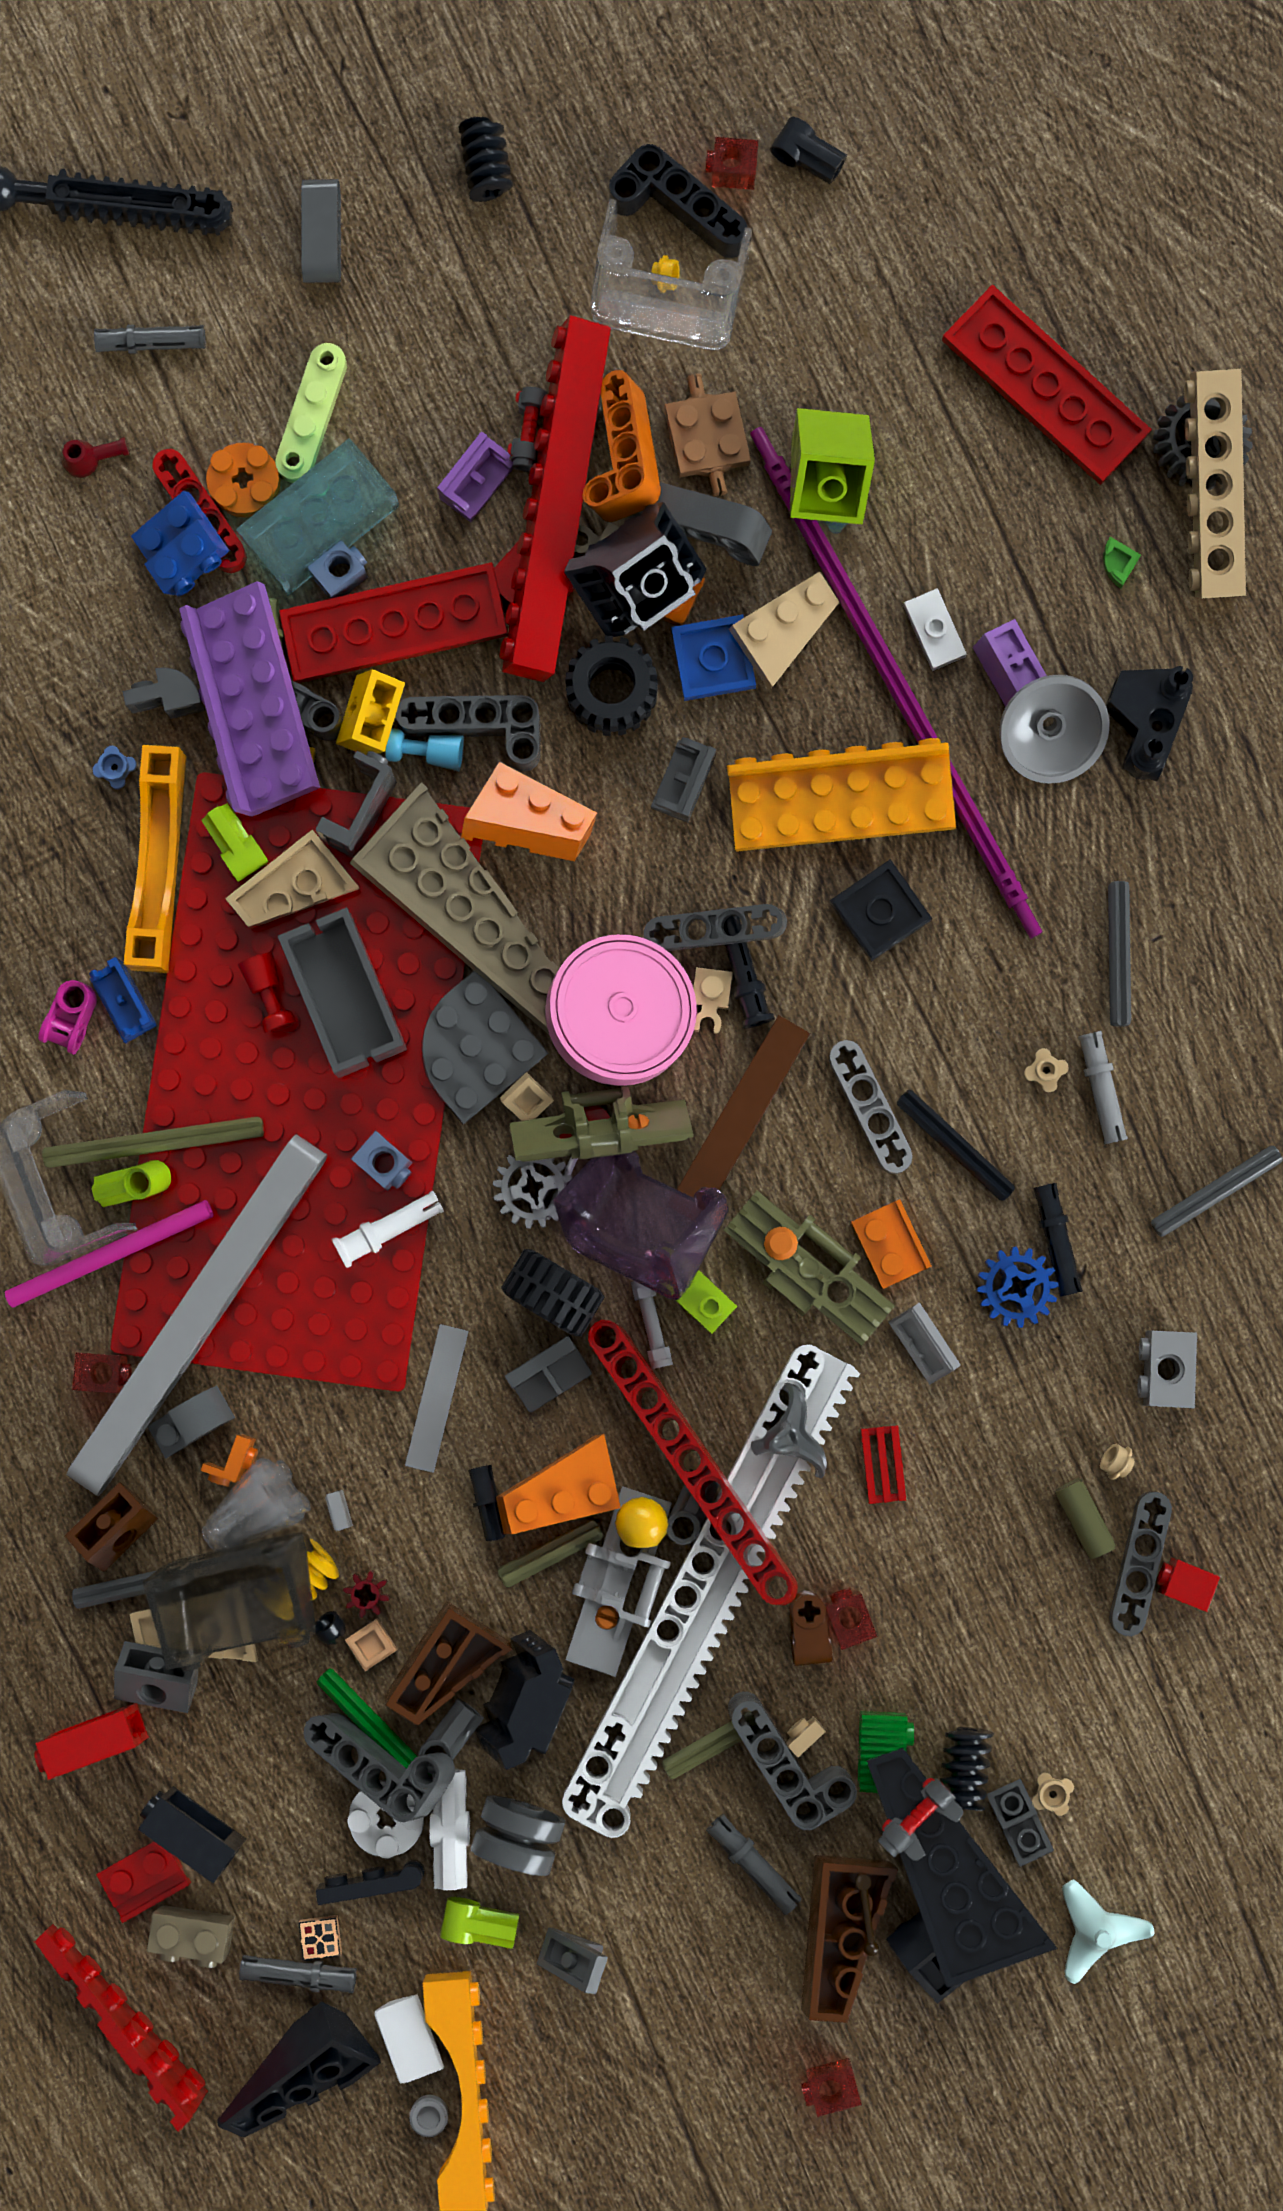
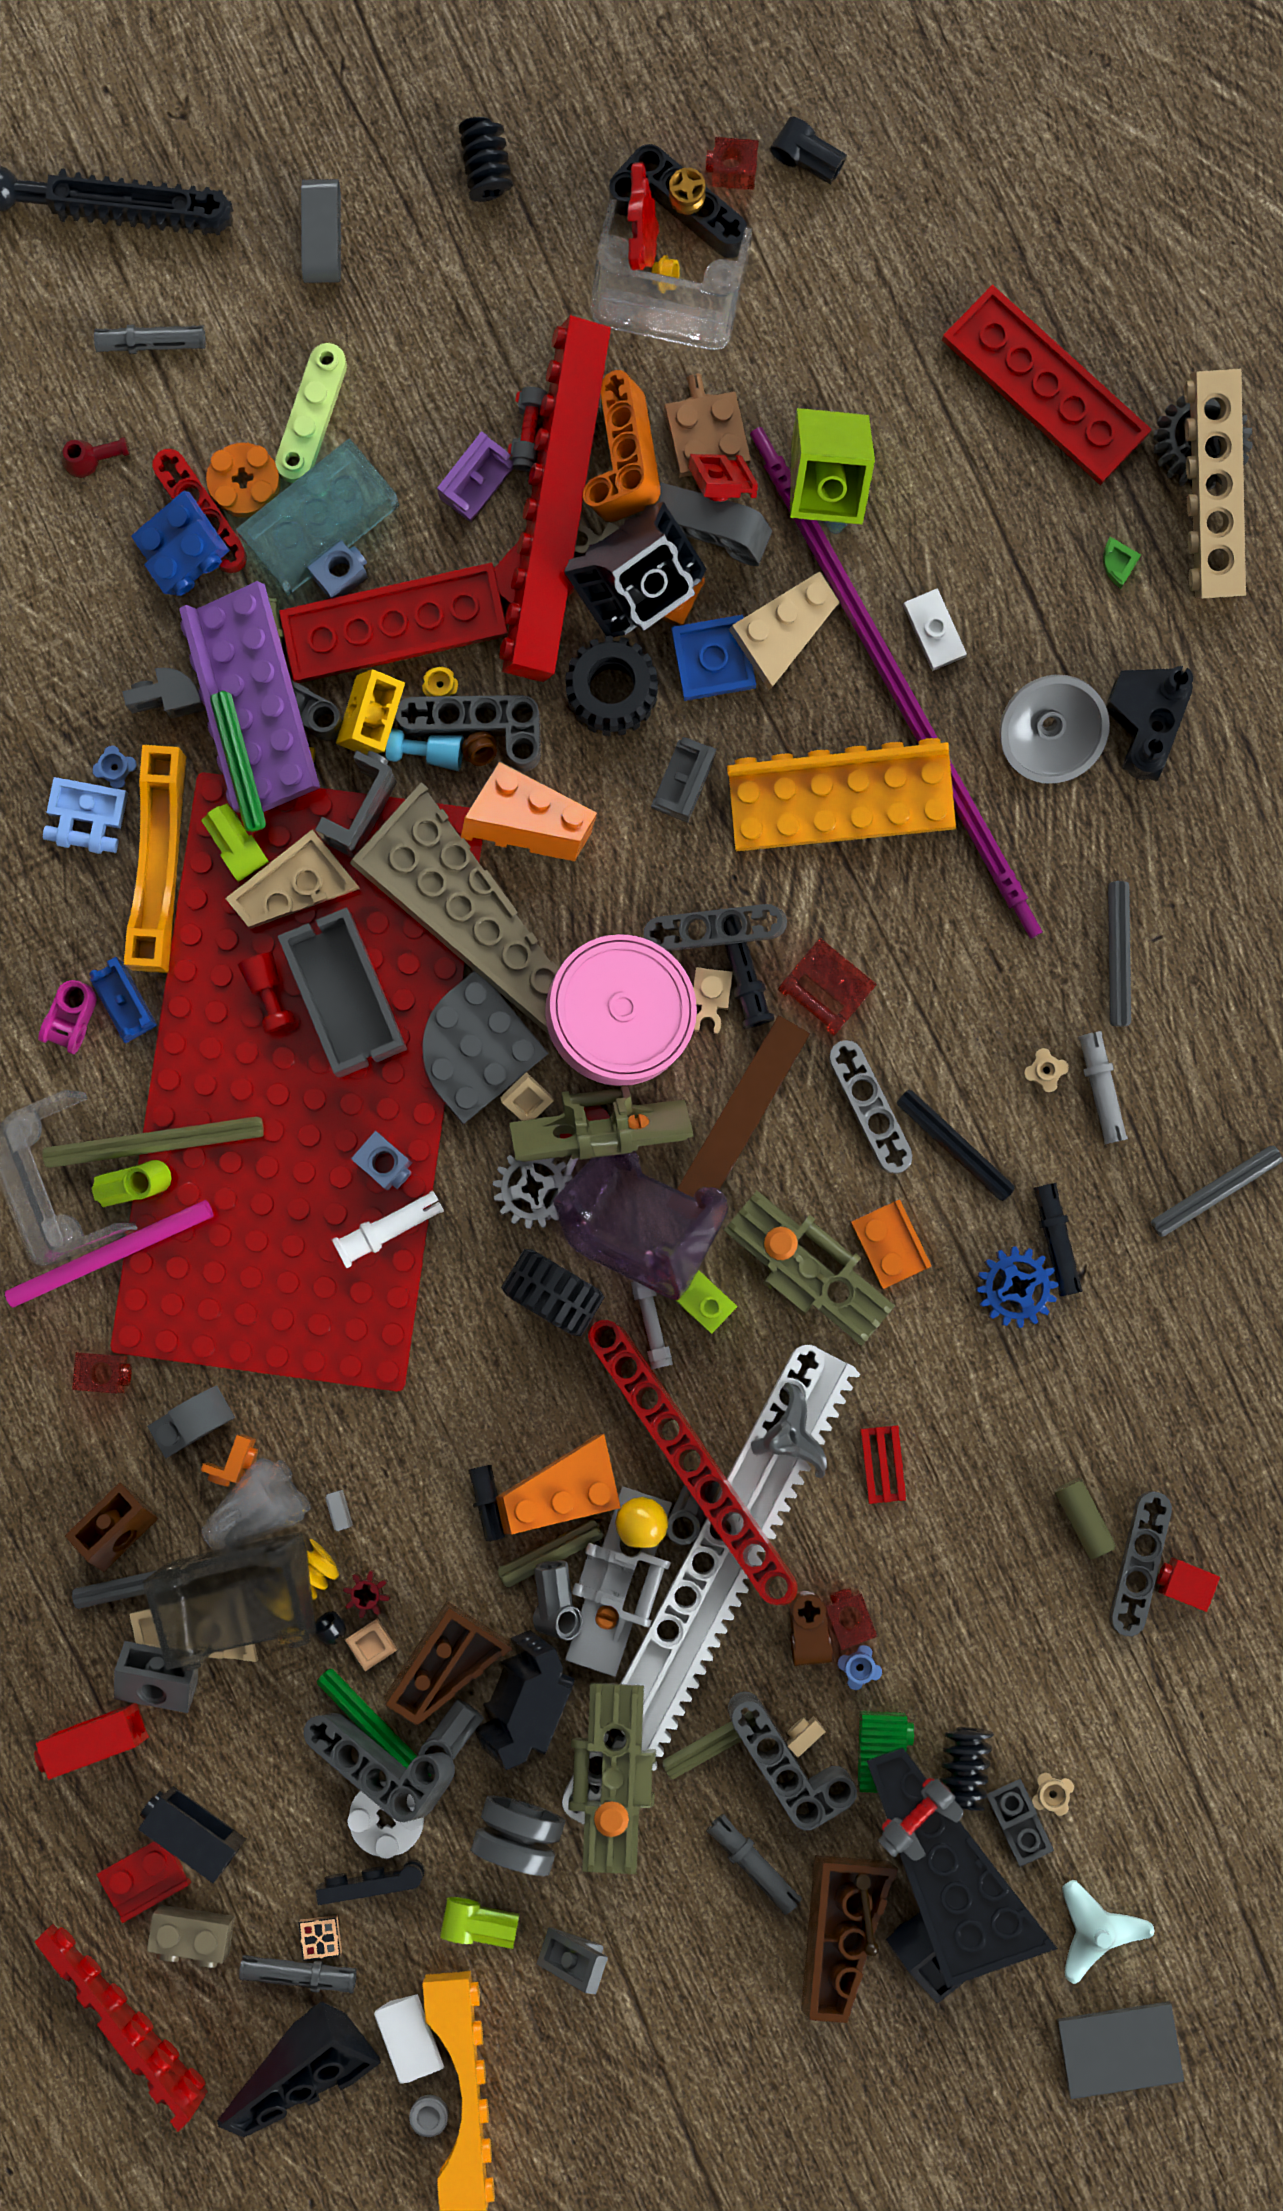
(87, 804): none -> light blue plate
(196, 1315): light grey beam -> none
(238, 761): none -> green axle
(436, 1398): light grey sticker -> none
(438, 674): none -> yellow plate
(451, 1835): white piece -> none
(479, 748): none -> reddish brown plate
(549, 1374): dark grey panel -> none
(555, 1611): none -> dark grey piece
(626, 1779): none -> olive piece
(644, 221): none -> red tile
(687, 182): none -> pearl gold wheel
(722, 477): none -> red plate
(835, 977): none -> clear red plate
(845, 2098): clear red brick -> none
(858, 1678): none -> medium blue plate
(880, 910): black plate -> none
(924, 1343): light grey plate -> none
(1008, 659): medium lavender hinge -> none
(1117, 1461): tan plate -> none
(1120, 2050): none -> dark grey tile
(1180, 1388): light grey brick -> none

